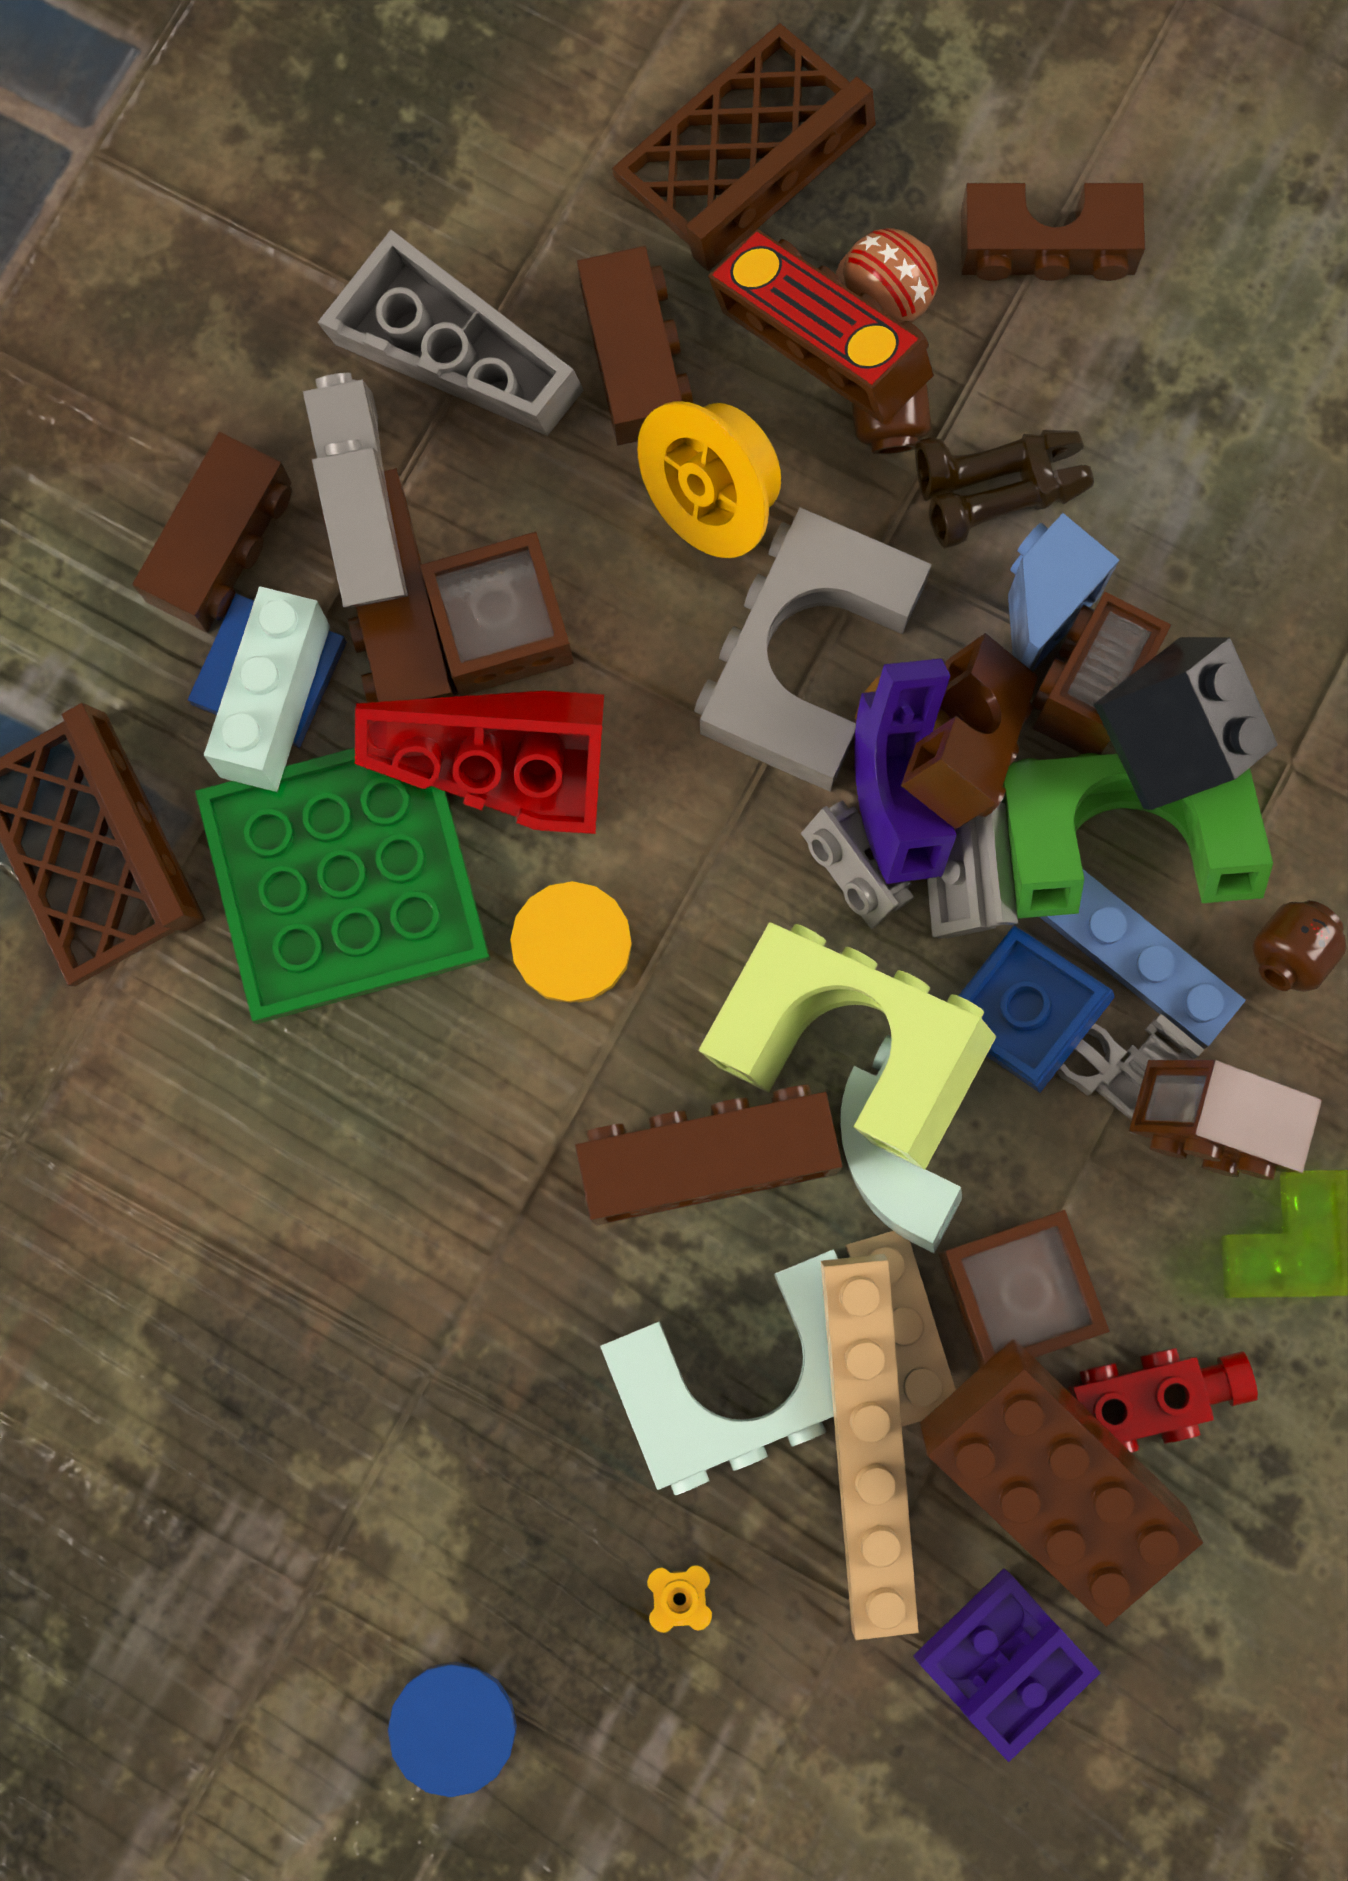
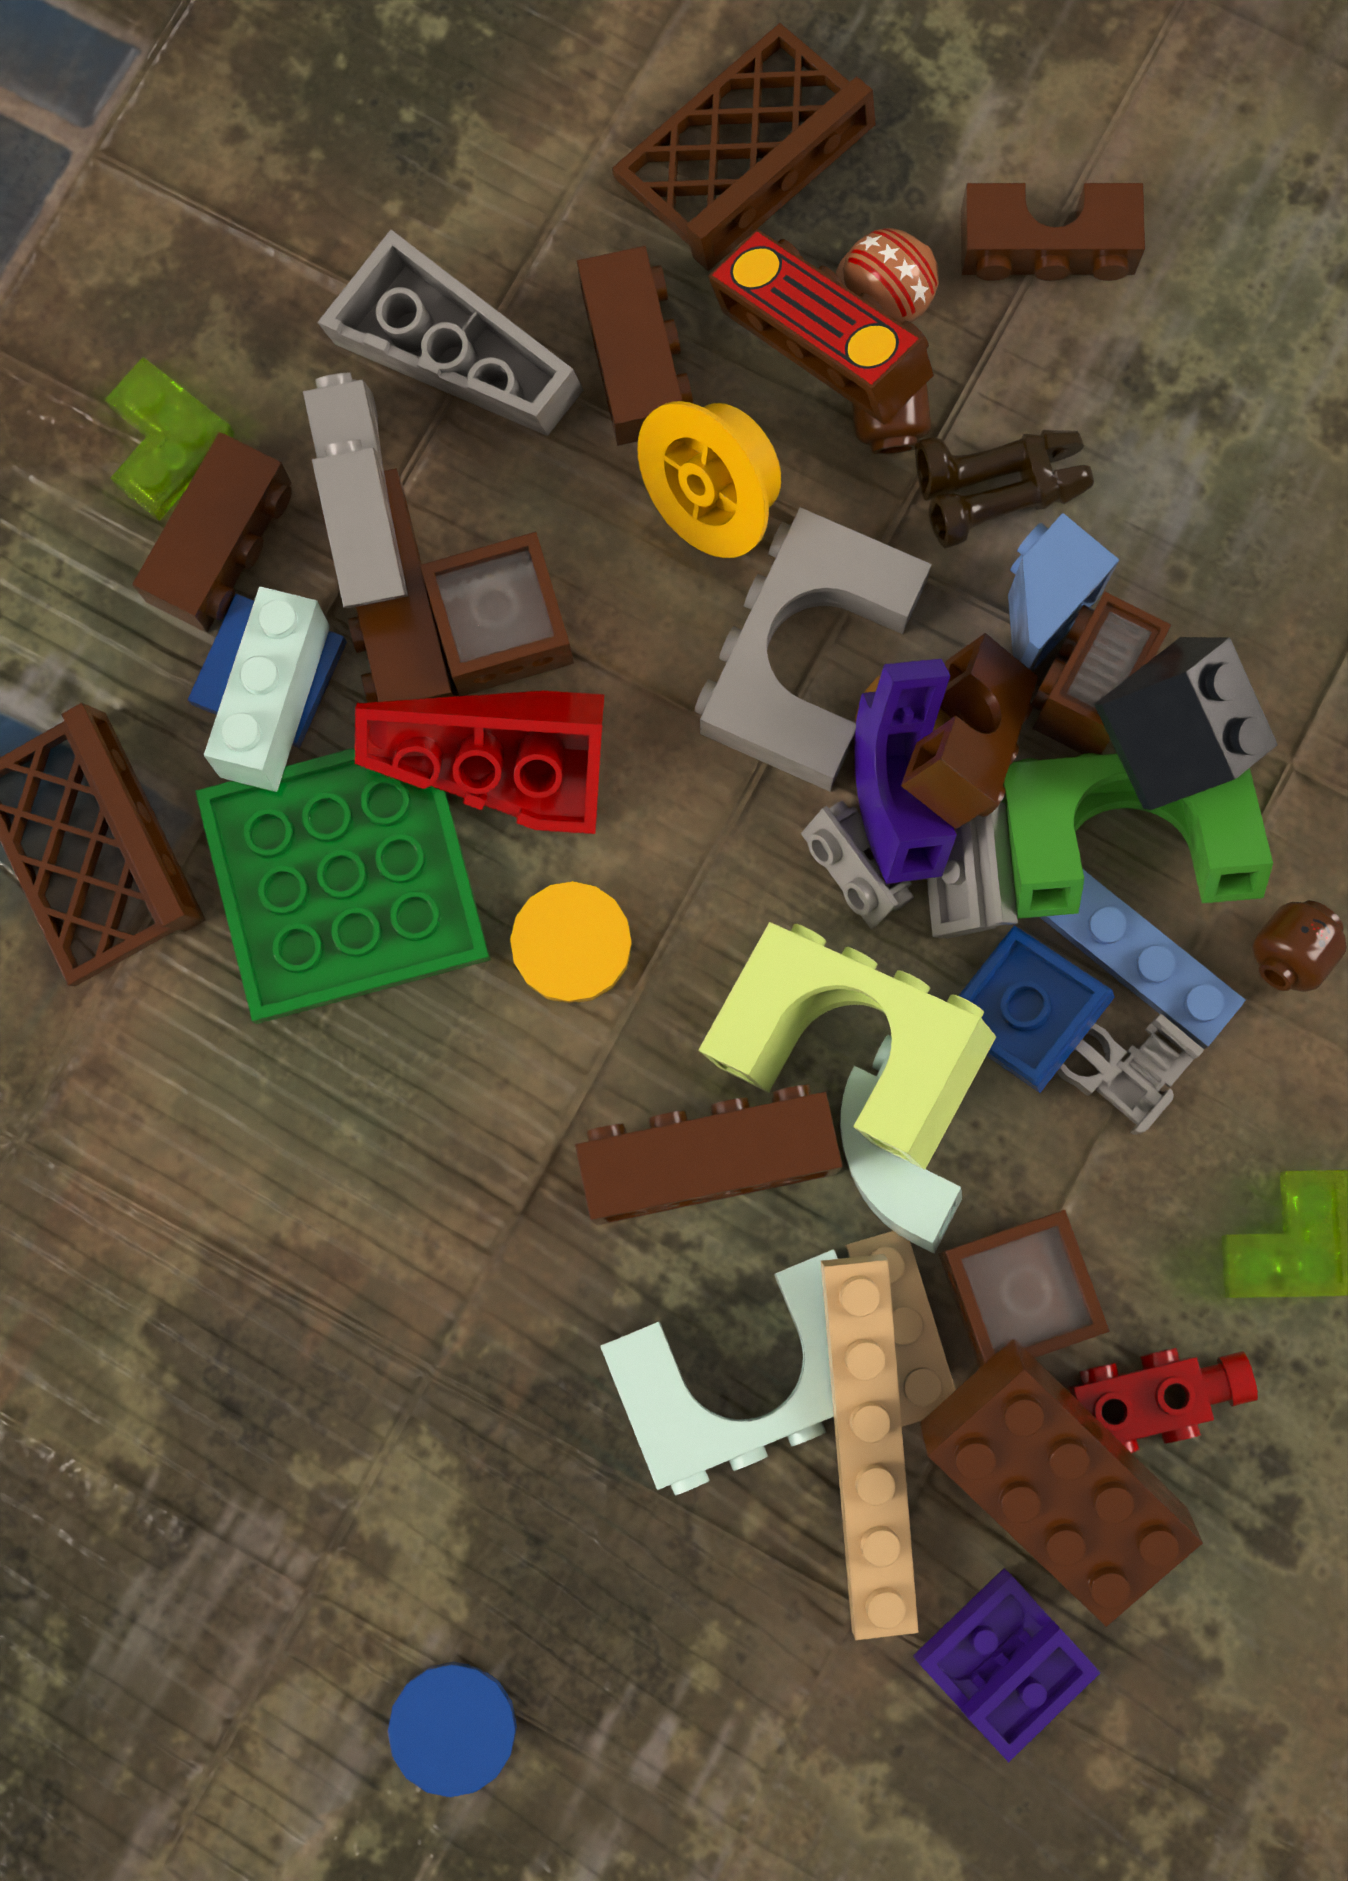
(176, 439): none -> clear neon green plate
(666, 1611): yellow plate -> none
(1224, 1117): piece -> none

